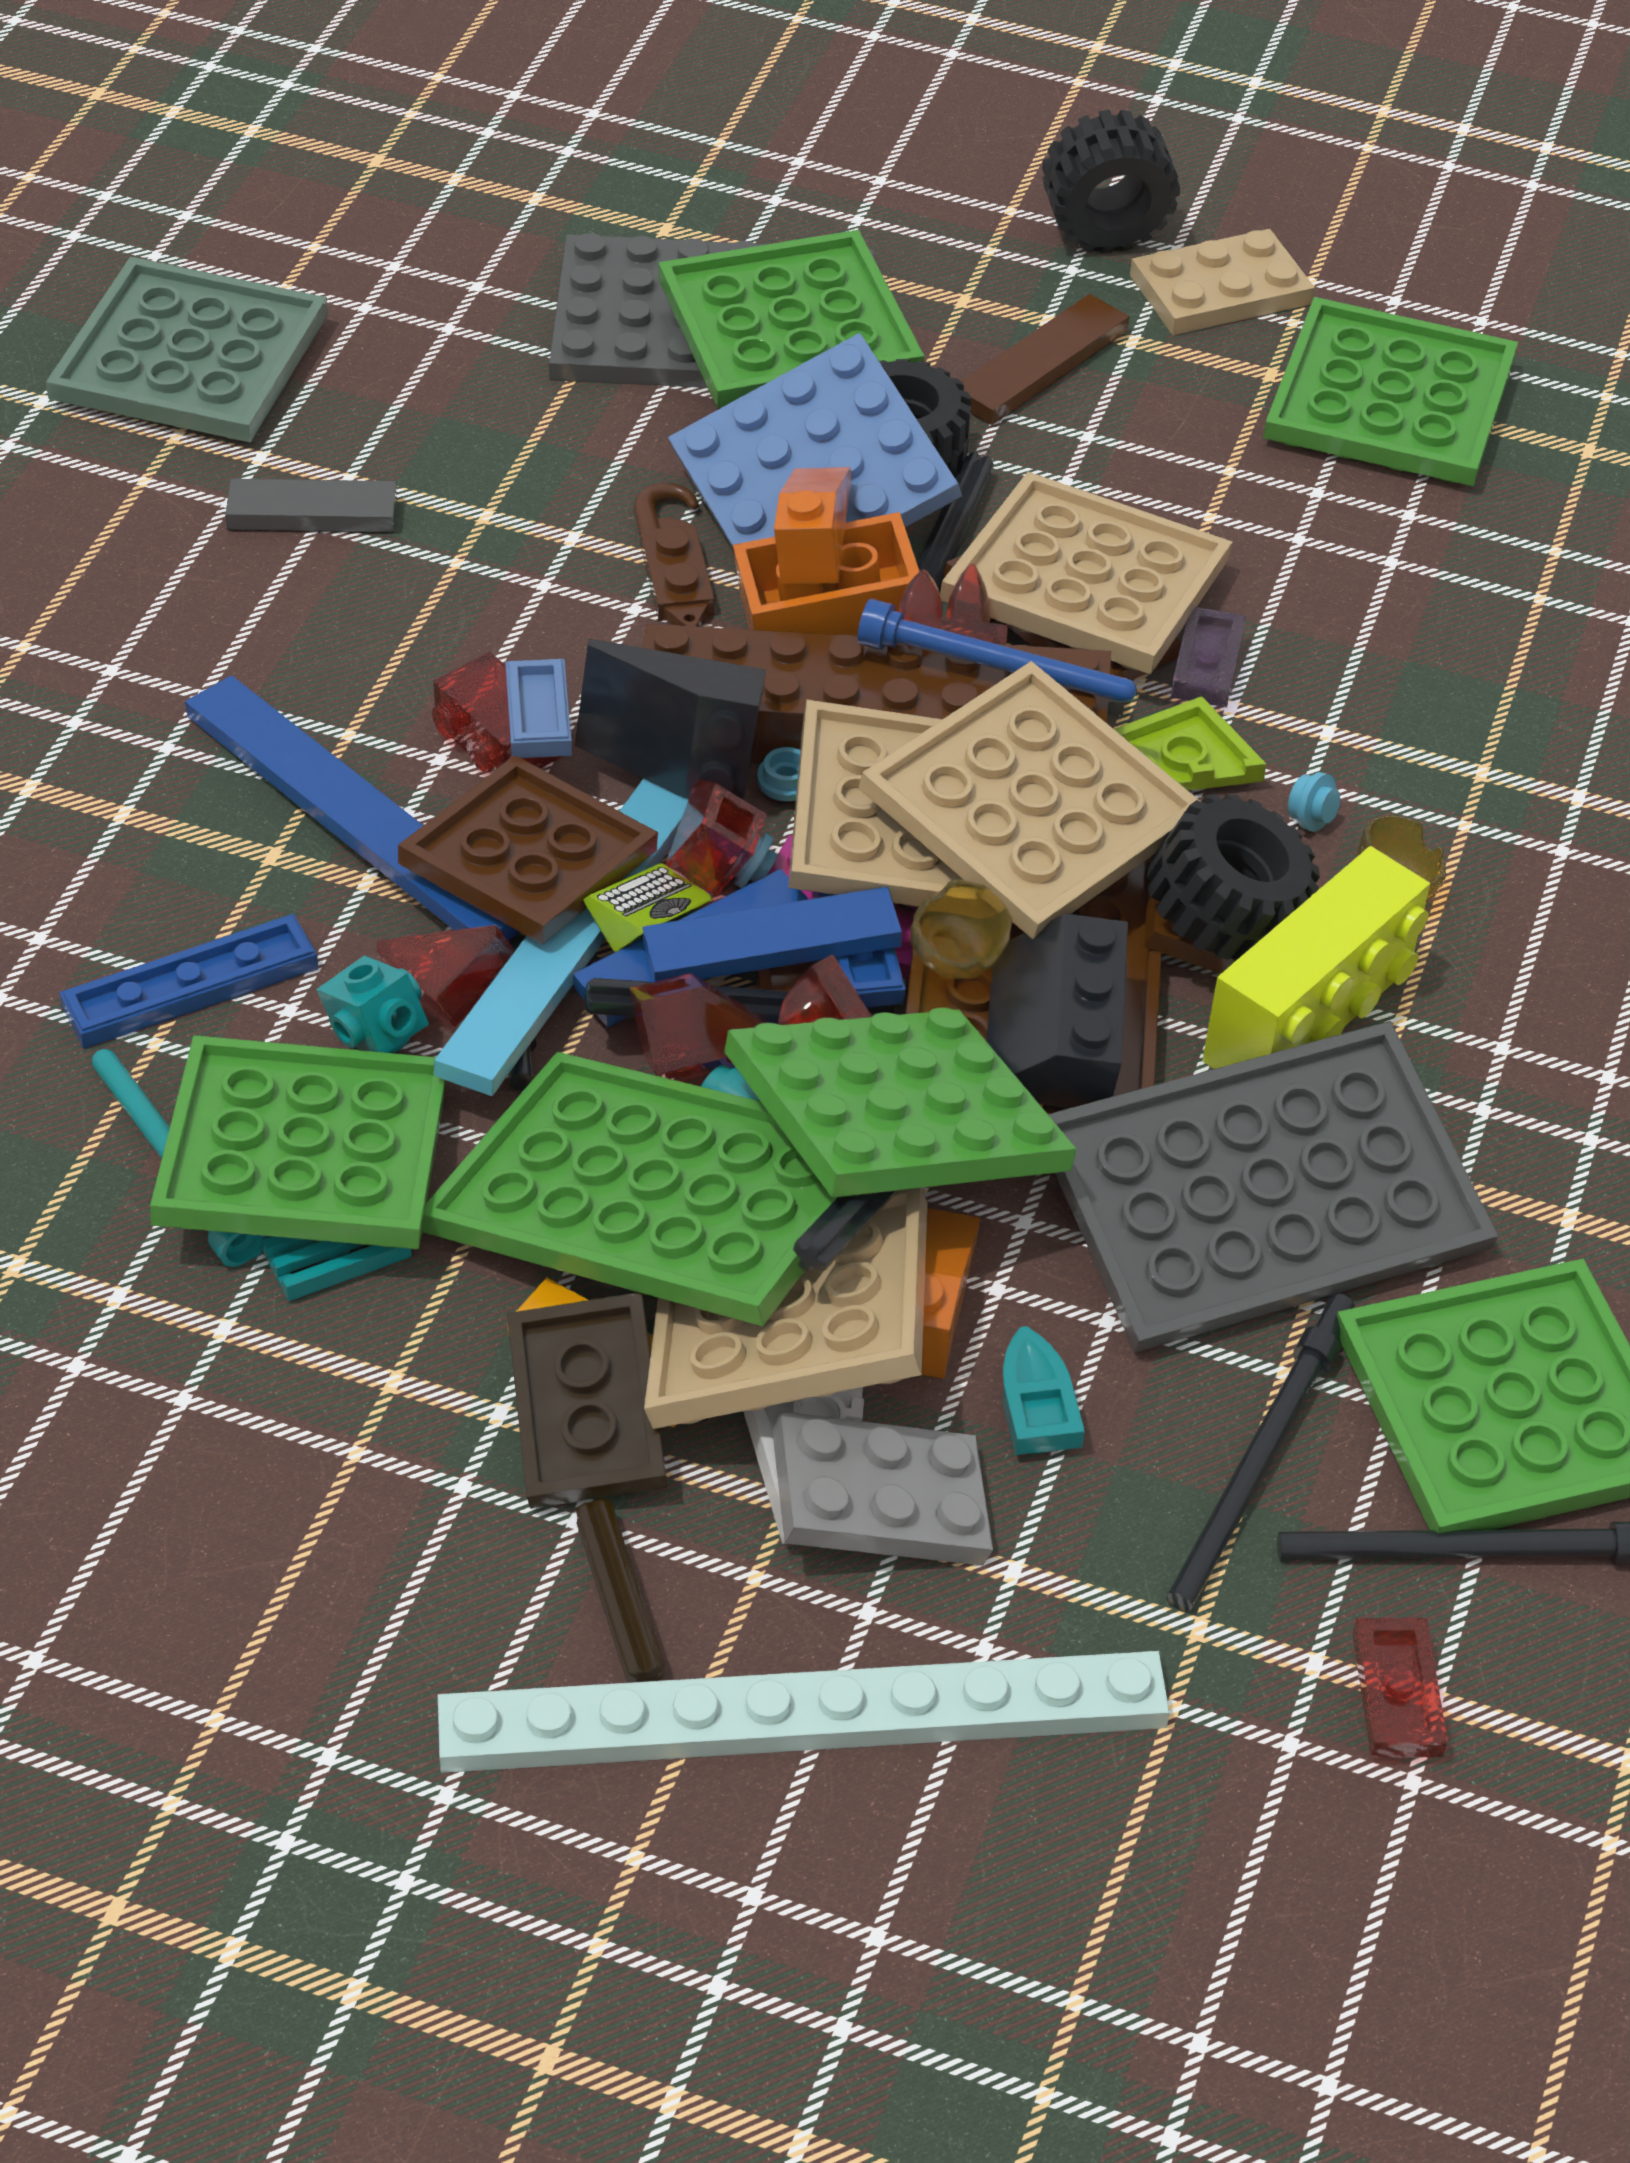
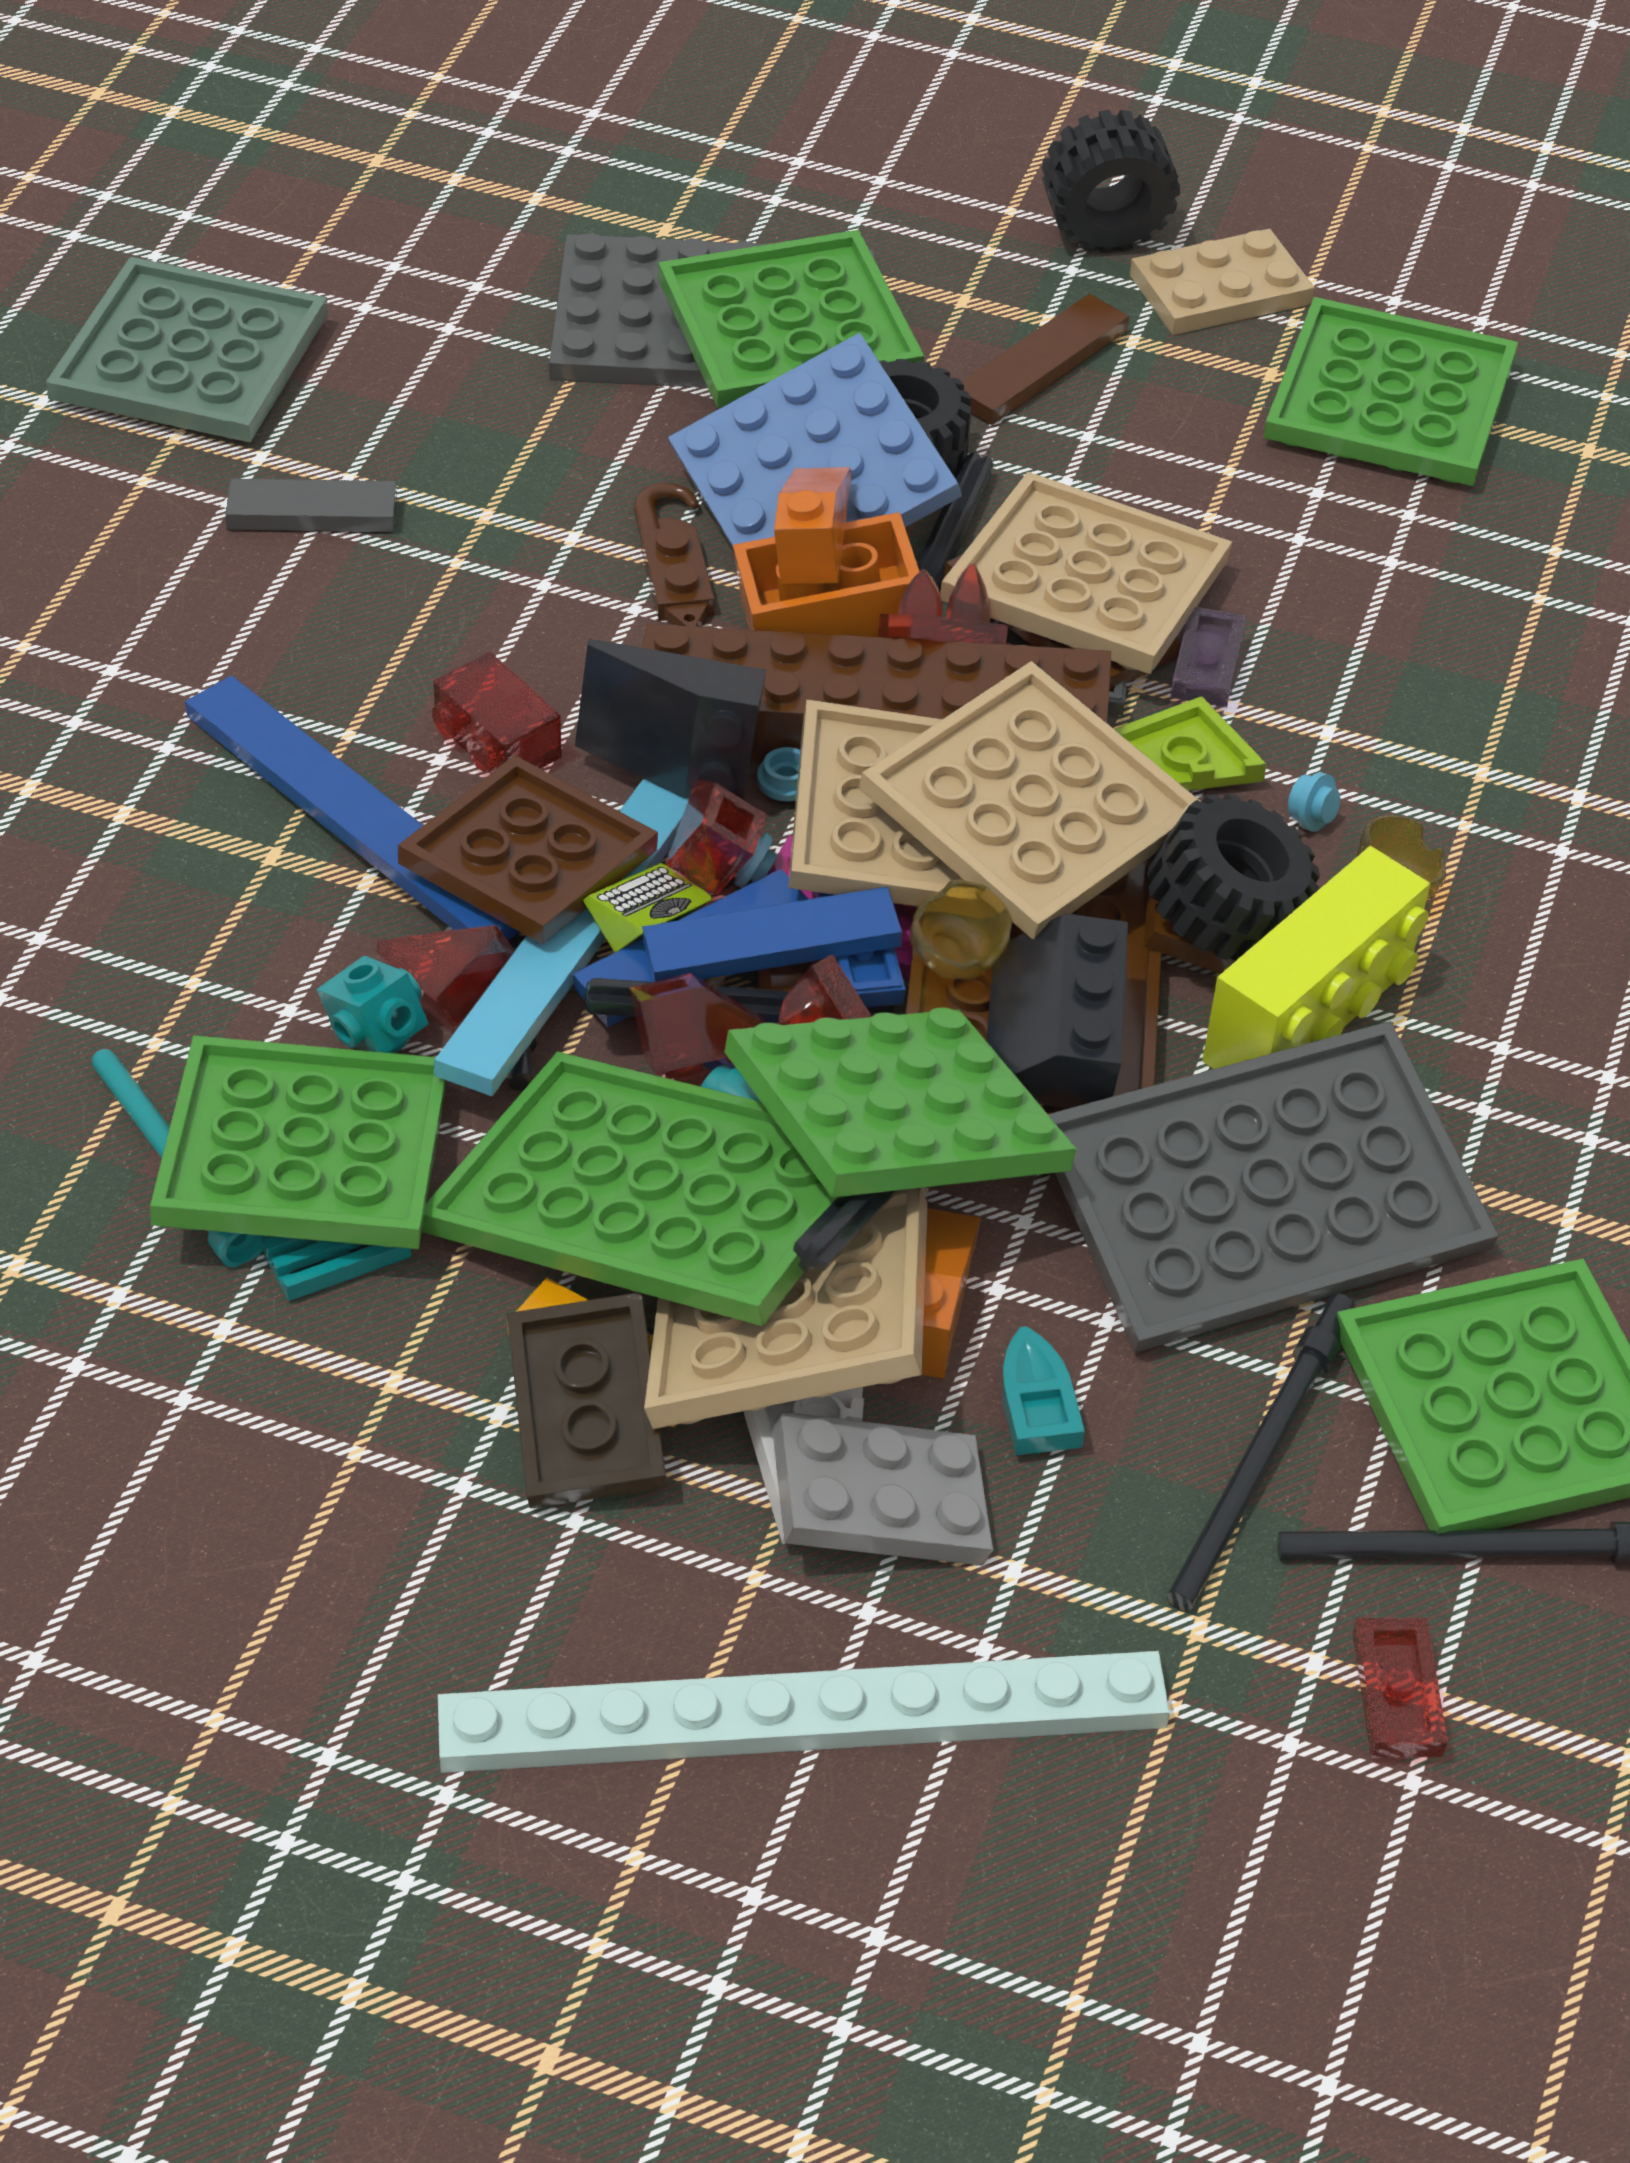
(188, 981): blue tile -> none
(538, 708): medium blue tile -> none
(619, 1592): dark brown axle -> none
(886, 627): blue piece -> none

